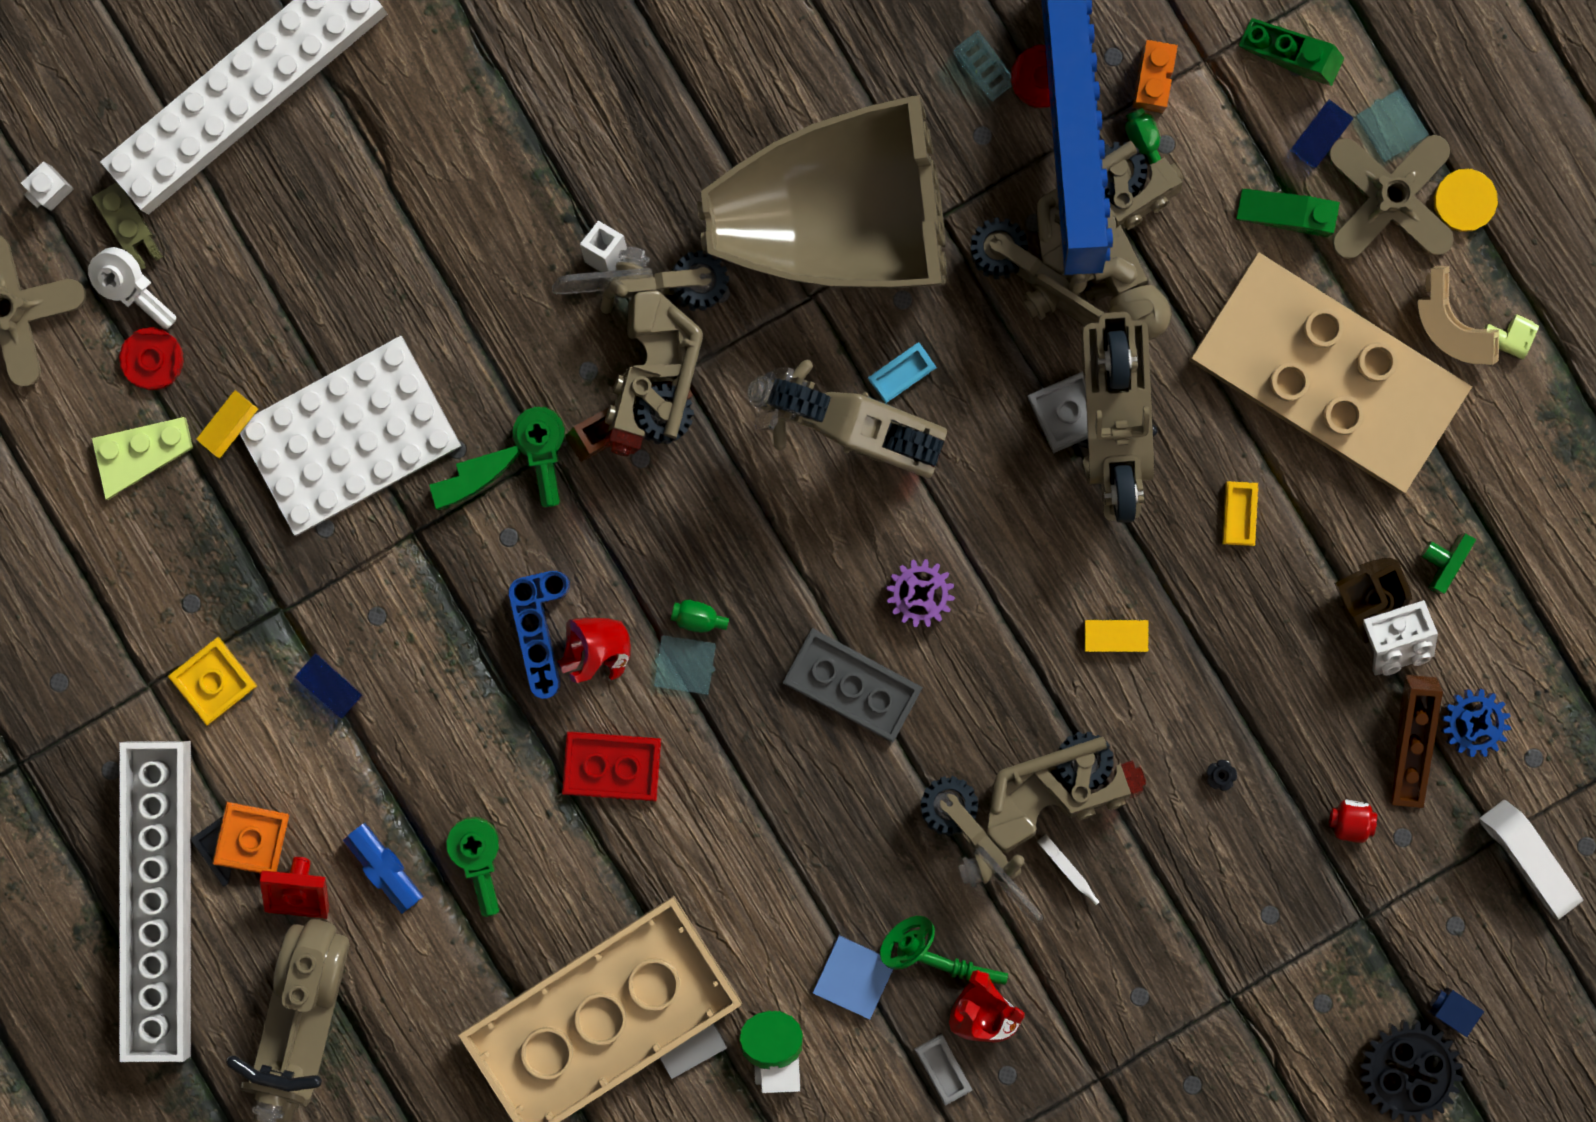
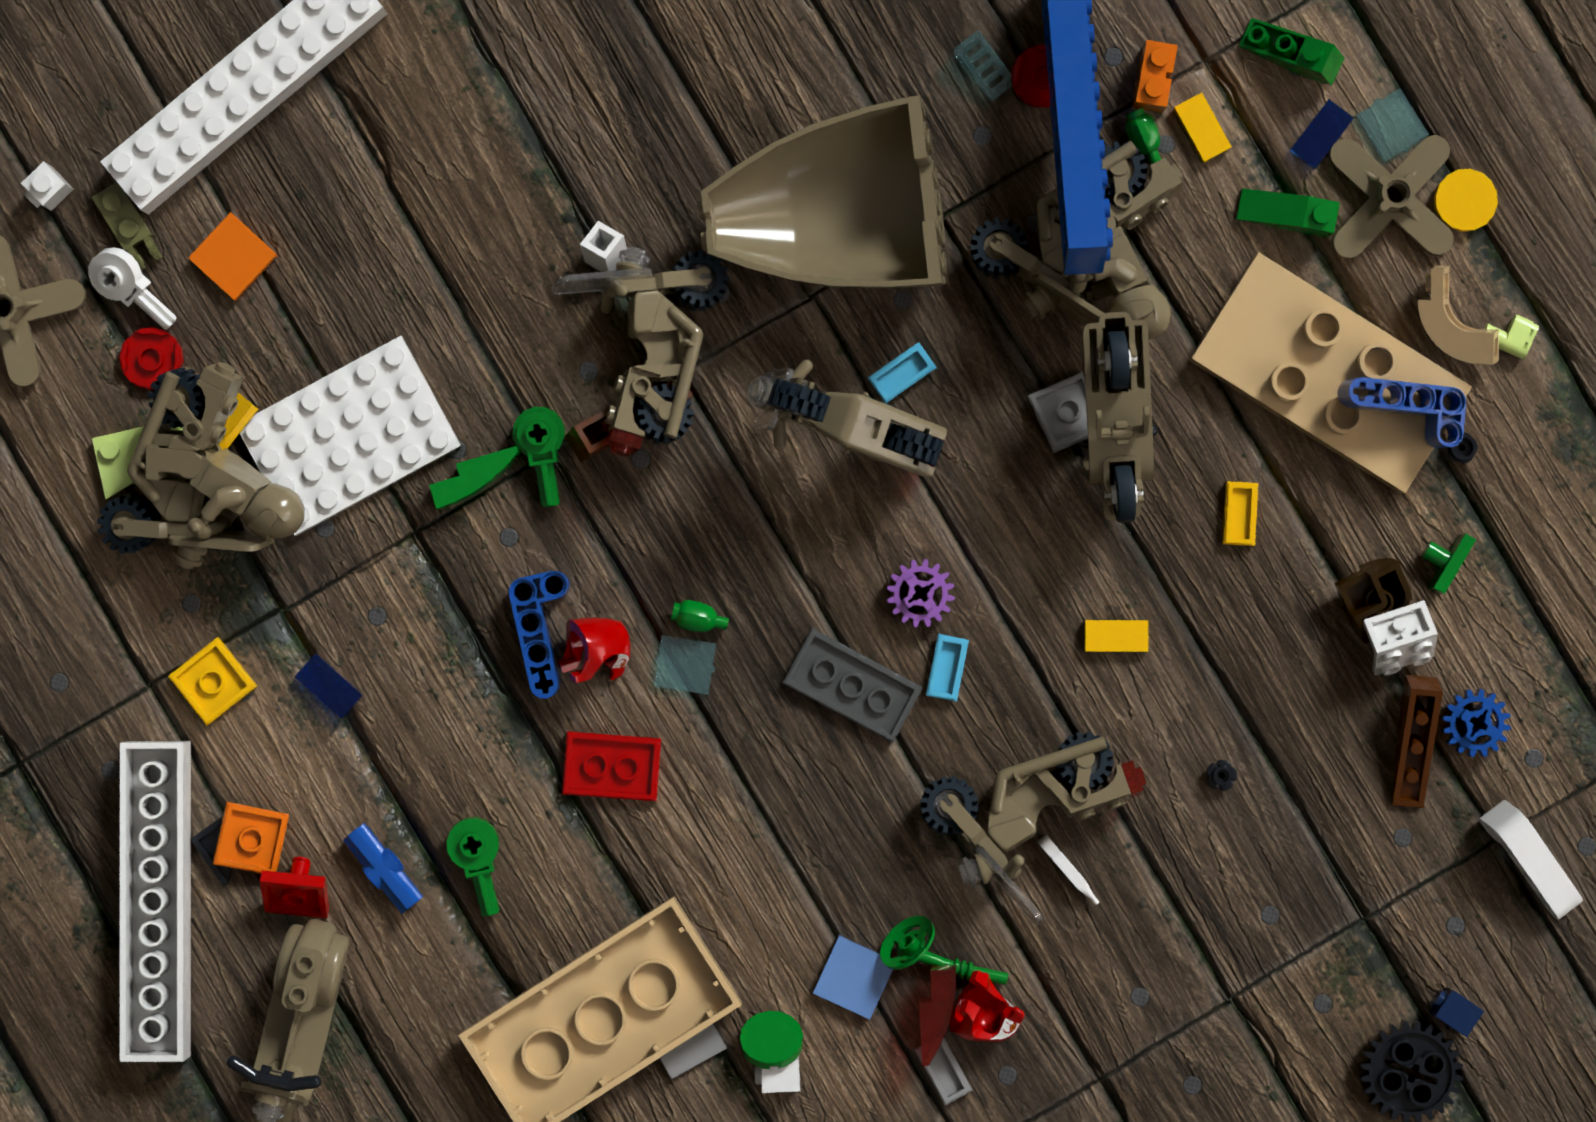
(184, 466): none -> dark tan piece
(233, 256): none -> orange tile
(937, 1010): none -> clear red slope
(947, 667): none -> medium azure tile
(1202, 127): none -> yellow tile
(1353, 821): red head -> none
(1402, 402): none -> blue beam
(1466, 455): none -> black plate

